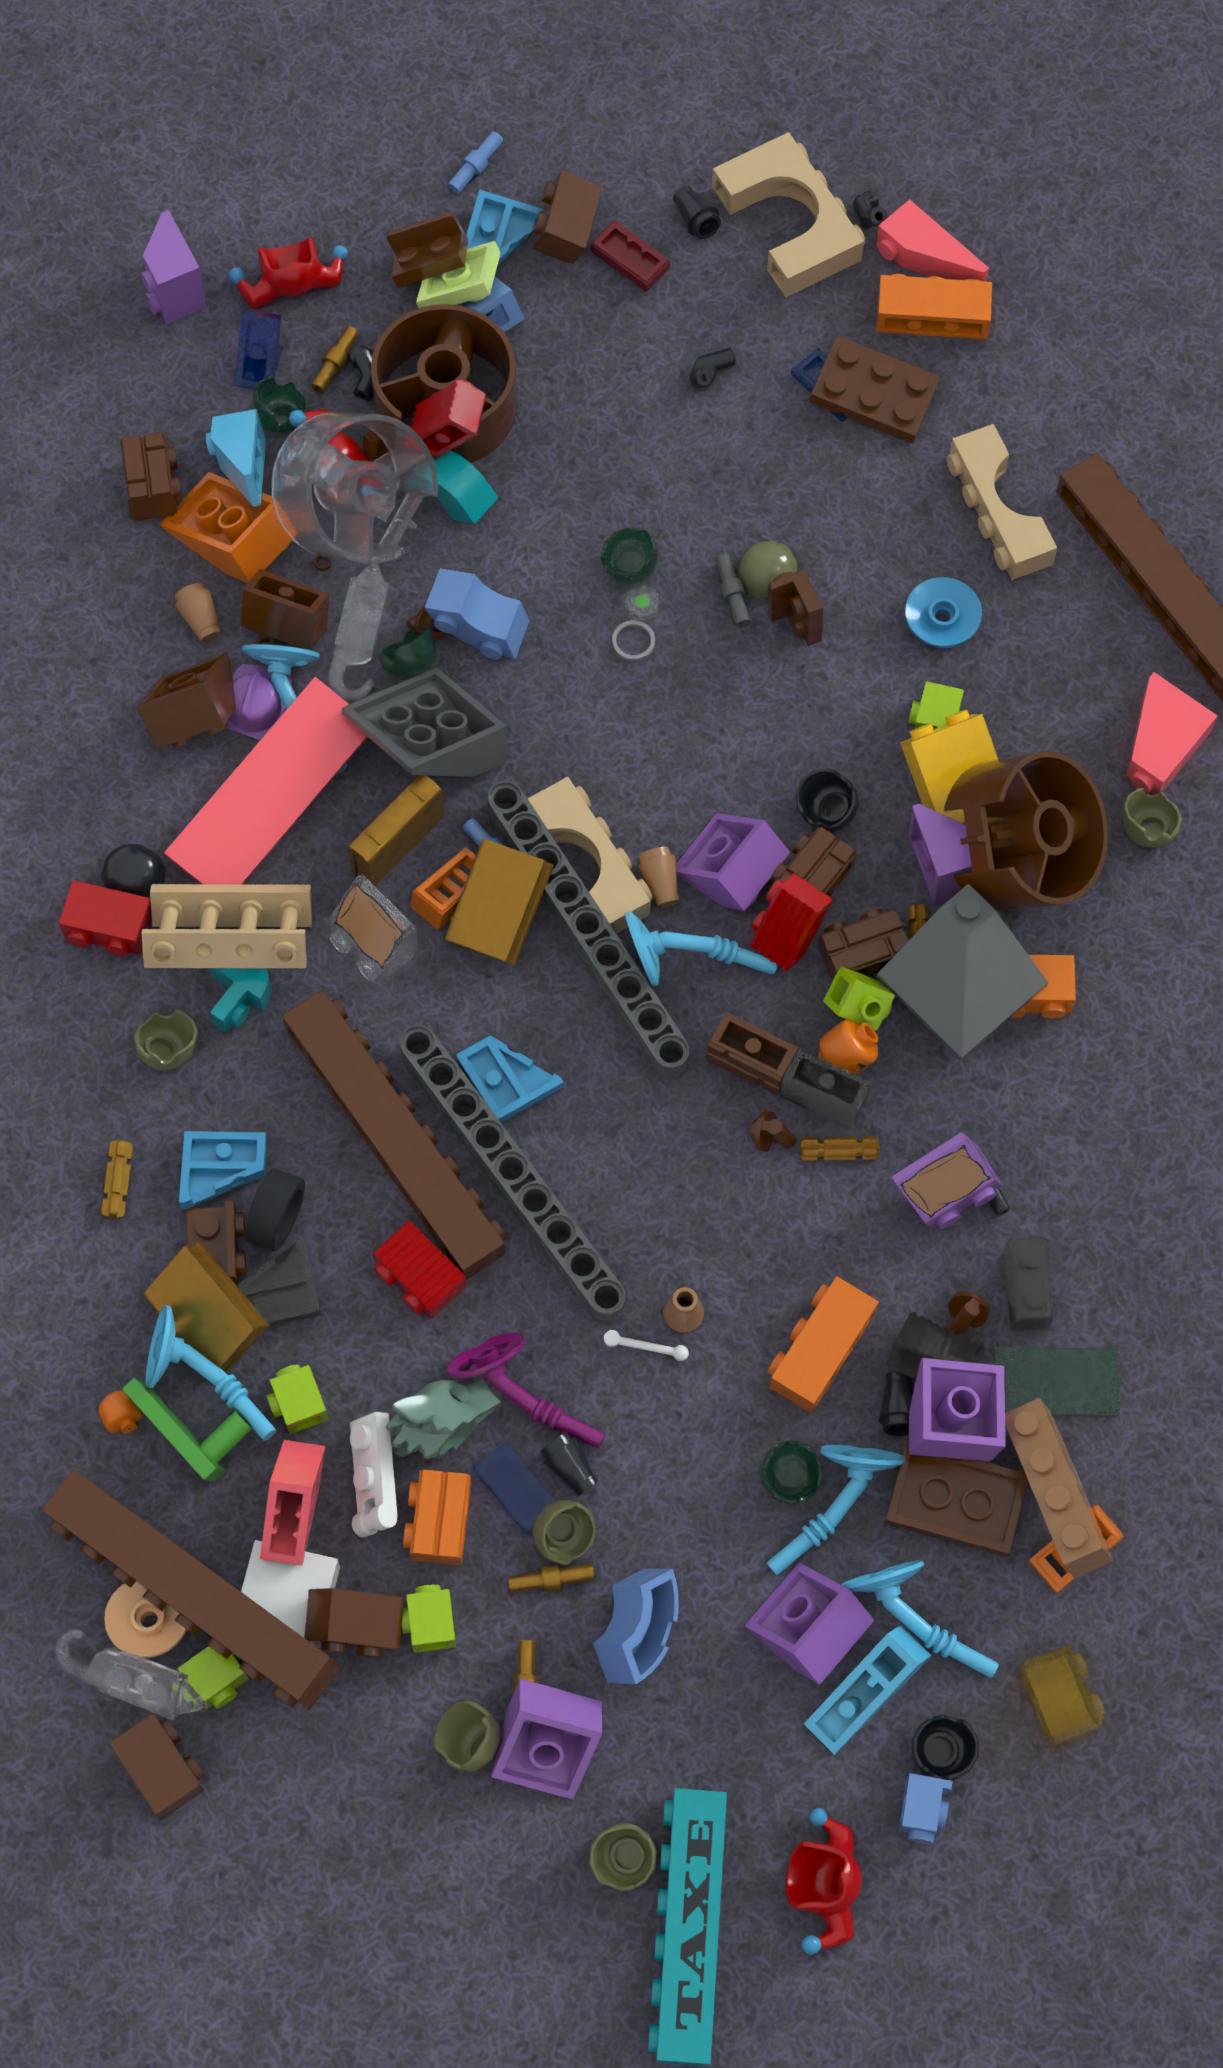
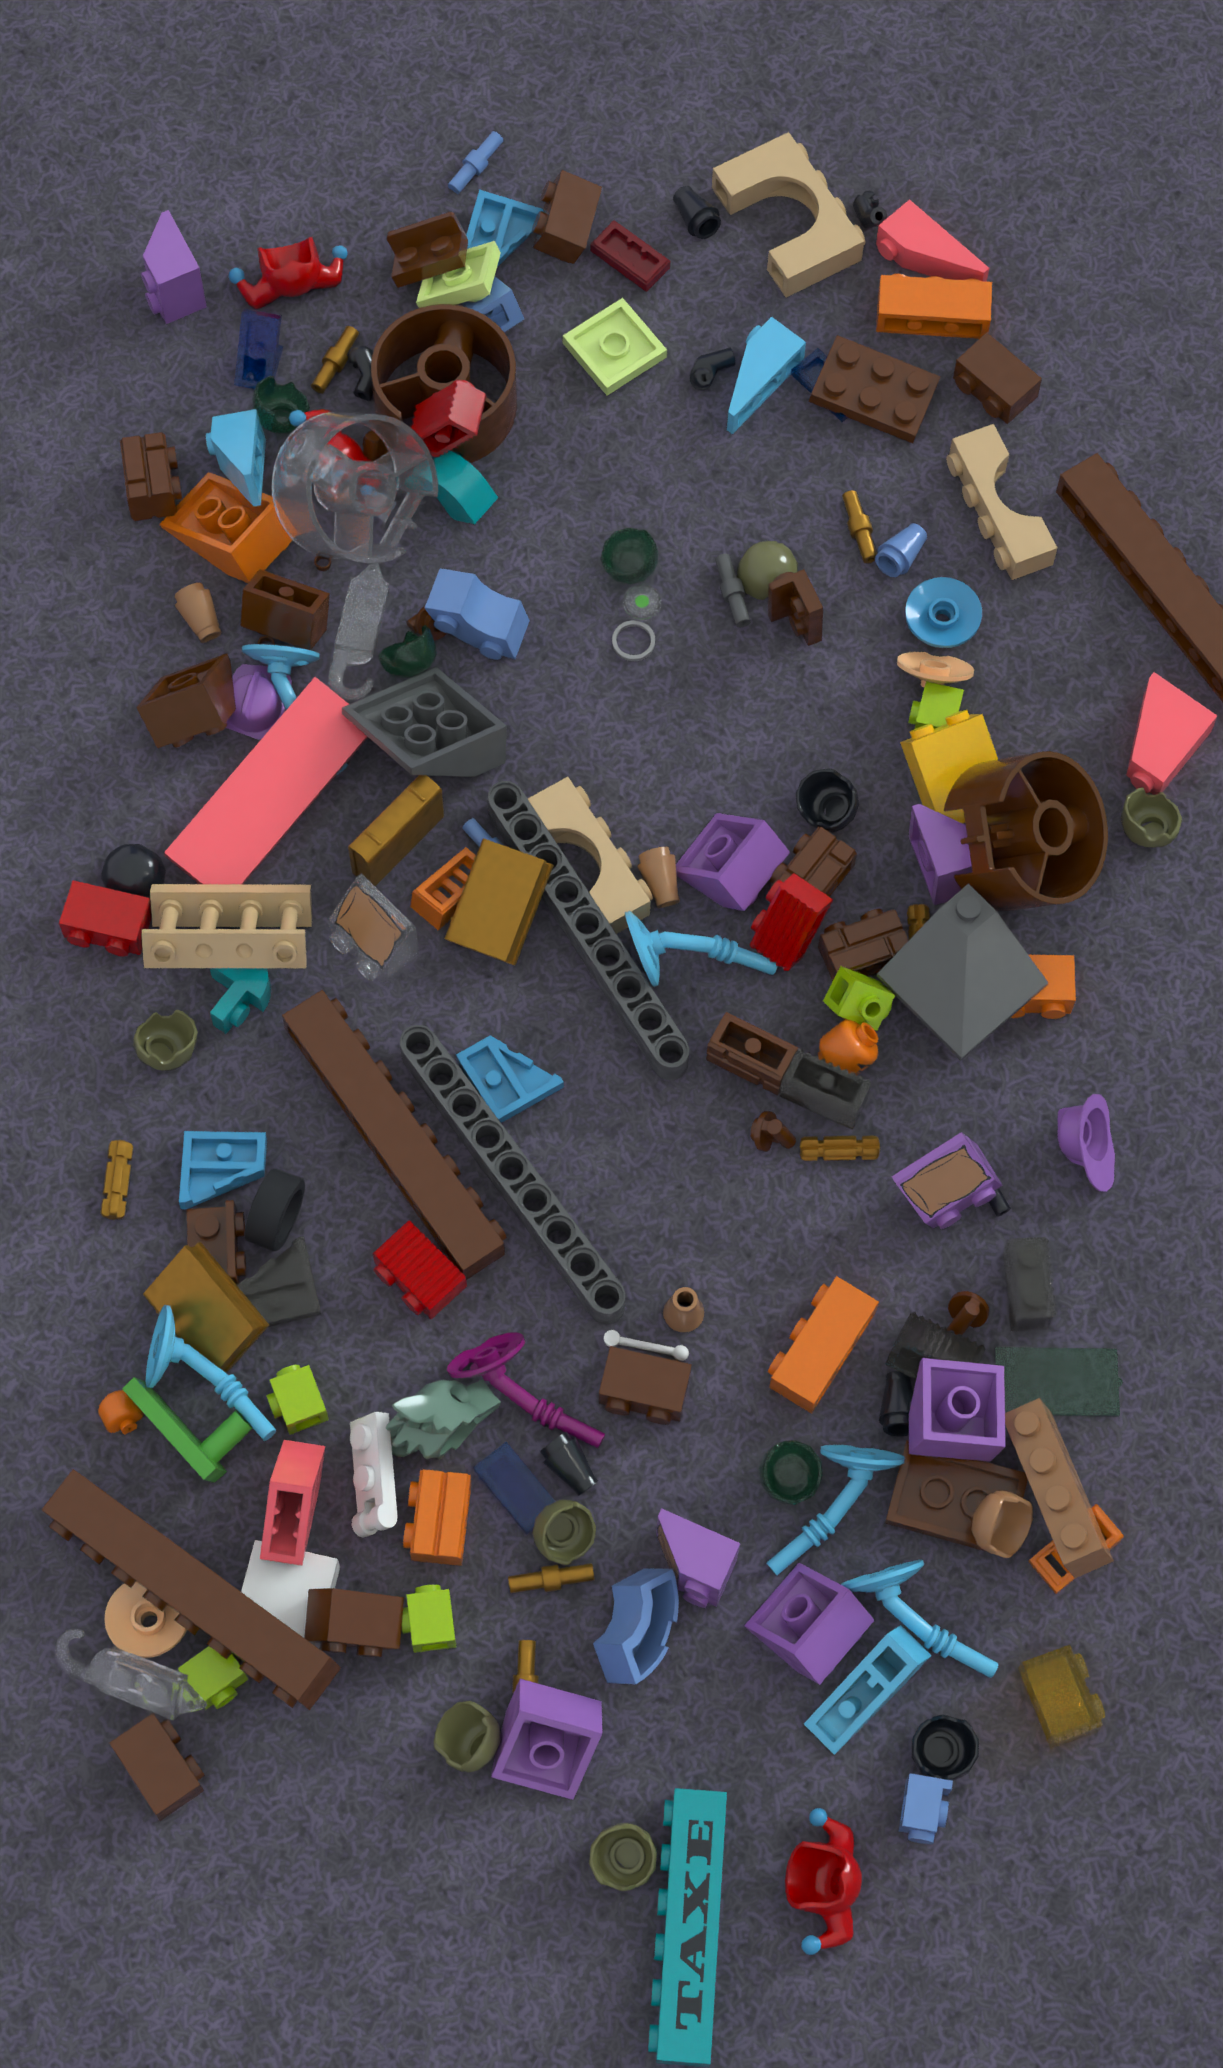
(614, 346): none -> yellowish green plate
(644, 1385): none -> reddish brown brick
(698, 1558): none -> medium lavender slope
(765, 366): none -> medium azure slope
(859, 526): none -> pearl gold bar
(900, 550): none -> medium blue cone
(935, 668): none -> light nougat dish
(996, 378): none -> reddish brown brick
(1002, 1523): none -> medium nougat hair
(1087, 1140): none -> medium lavender piece

